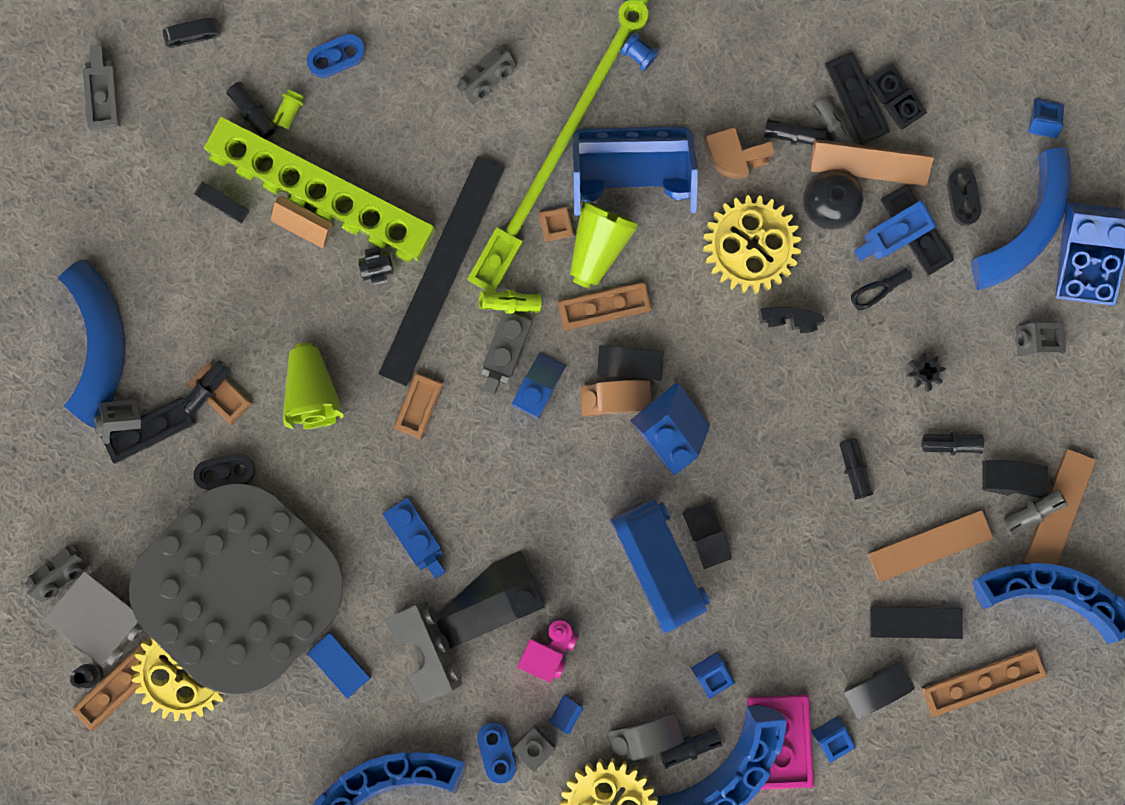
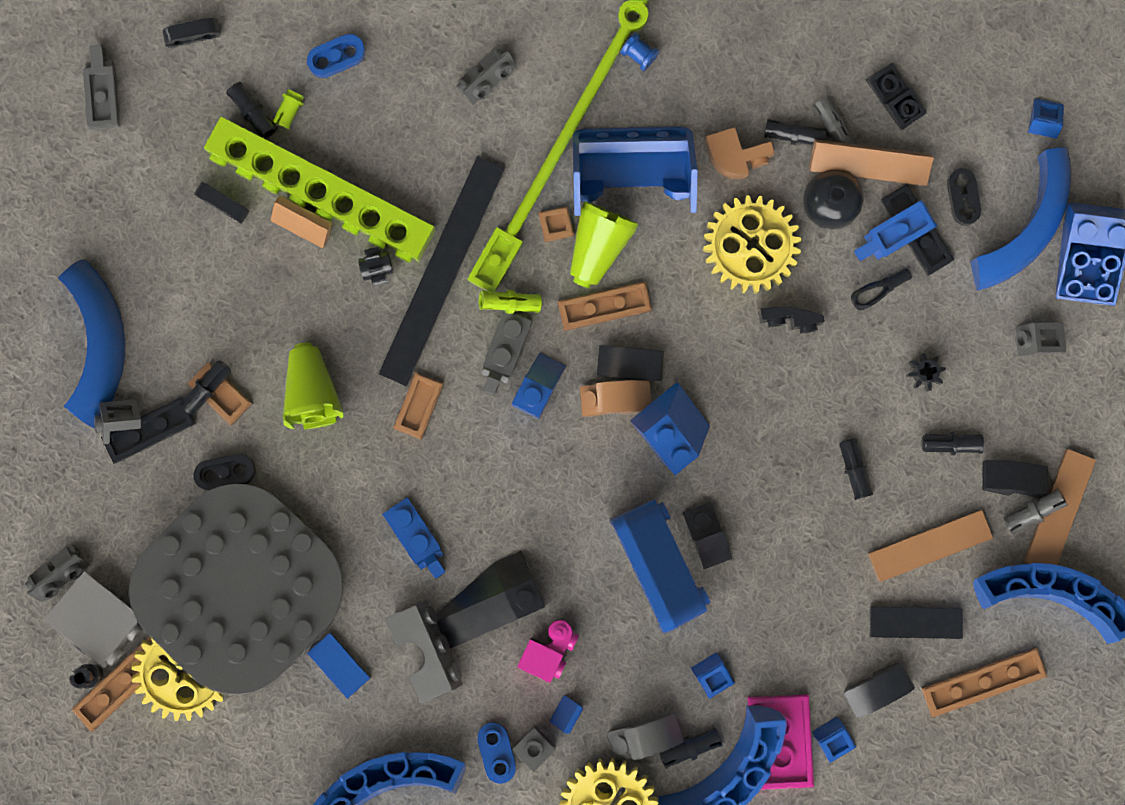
(857, 98): black tile -> none

